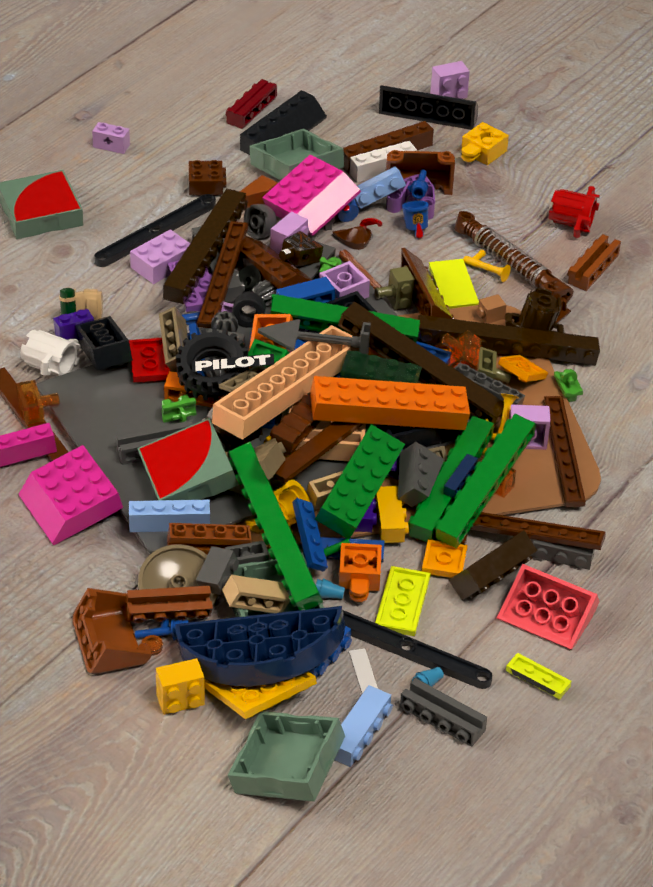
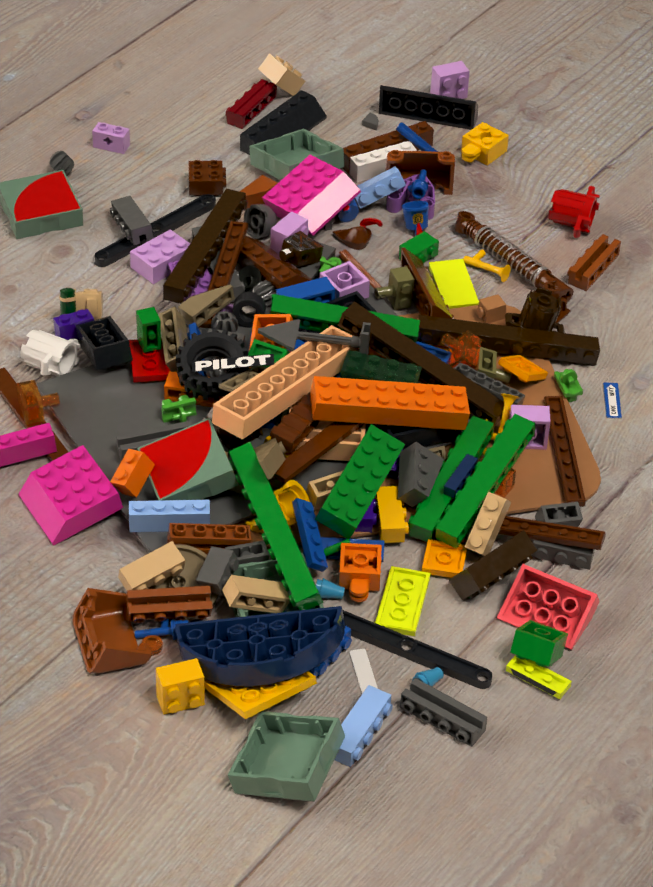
(61, 161): none -> dark grey piece
(131, 219): none -> dark grey brick
(132, 473): none -> orange brick
(148, 329): none -> green brick
(152, 568): none -> tan brick
(205, 305): none -> dark tan slope
(282, 74): none -> tan brick
(371, 121): none -> dark grey tile
(414, 138): none -> blue axle
(422, 246): none -> green brick
(487, 524): none -> tan brick
(538, 643): none -> green brick
(563, 514): none -> dark grey brick
(612, 400): none -> sticker

